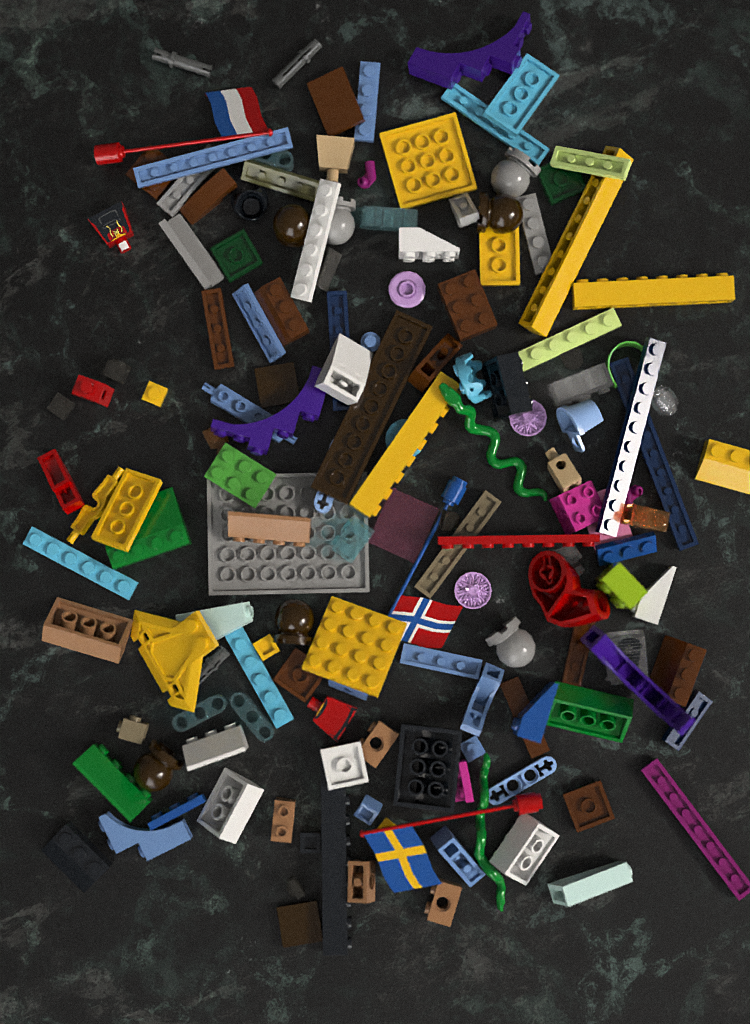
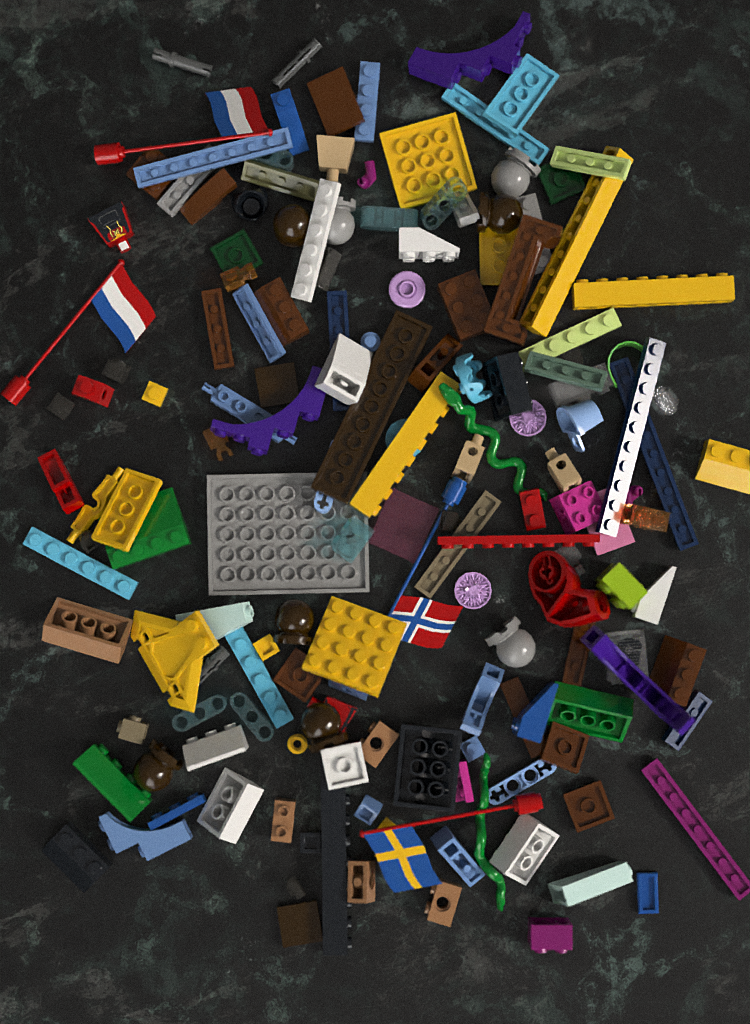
(87, 542): none -> clear smoke tile
(121, 309): none -> flag
(192, 251): light grey panel -> none
(236, 277): none -> clear orange plate
(240, 475): bright green plate -> none
(269, 527): medium nougat slope -> none
(289, 117): none -> blue slope
(297, 750): none -> yellow plate
(322, 725): none -> dark brown tile
(441, 212): none -> clear light blue beam
(441, 661): medium blue plate -> none
(467, 464): none -> tan torso
(517, 278): none -> reddish brown windscreen
(532, 509): none -> red plate
(549, 934): none -> magenta brick
(564, 747): none -> reddish brown plate
(565, 371): none -> sand green plate
(626, 548): blue plate -> none
(647, 892): none -> blue tile

